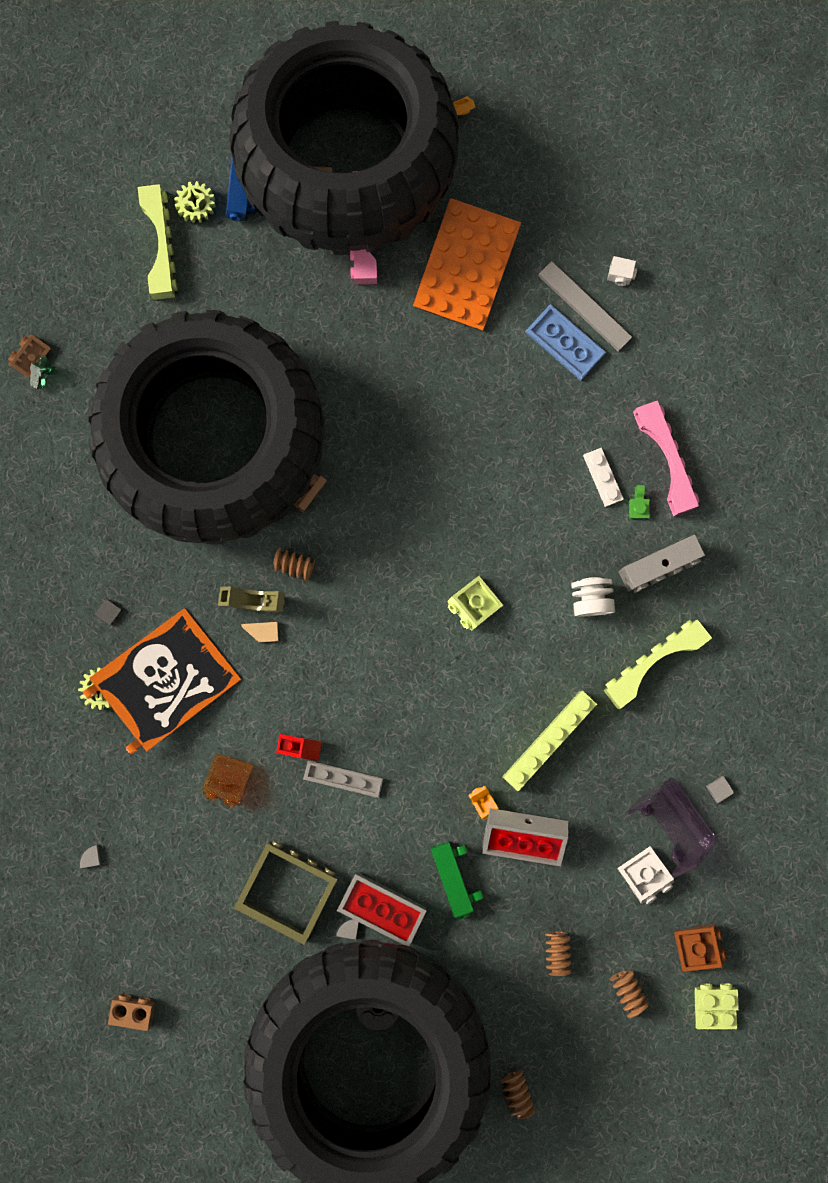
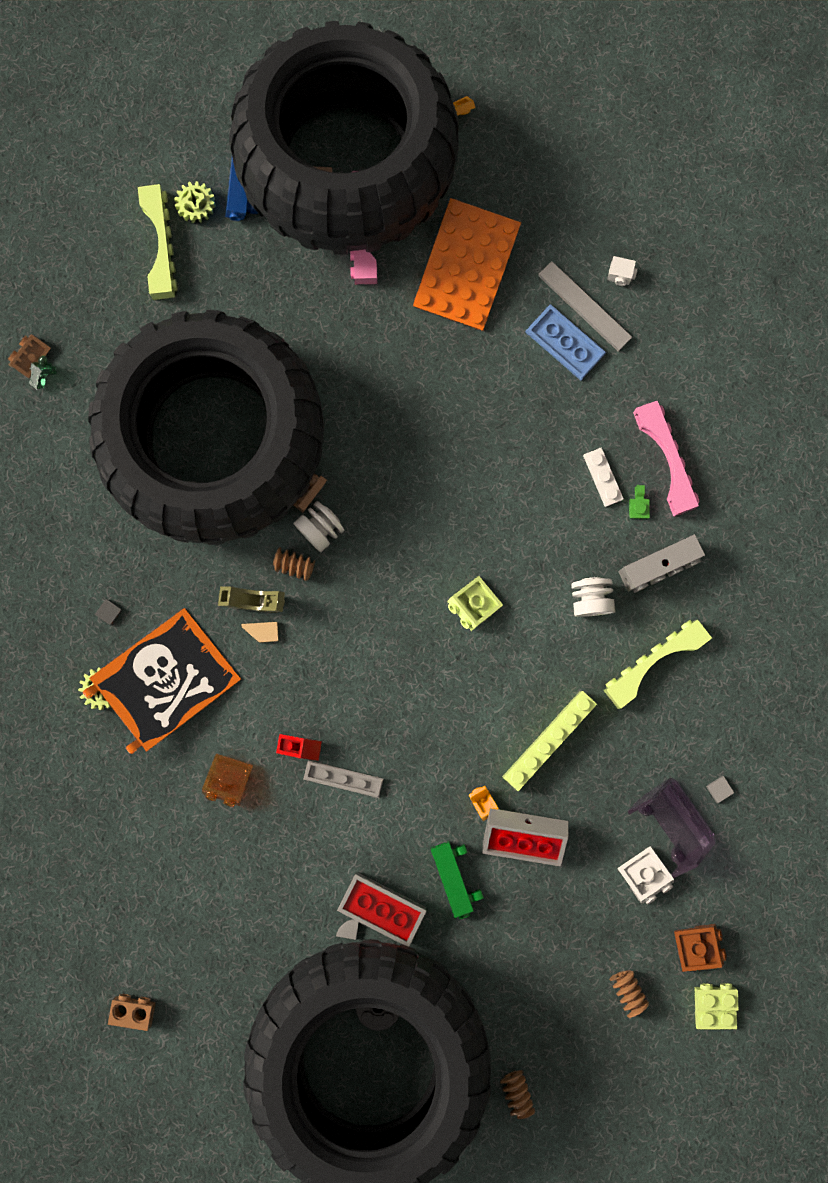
(90, 857): light grey tile -> none
(270, 920): olive window -> none
(319, 526): none -> white wheel
(559, 953): medium nougat piece -> none

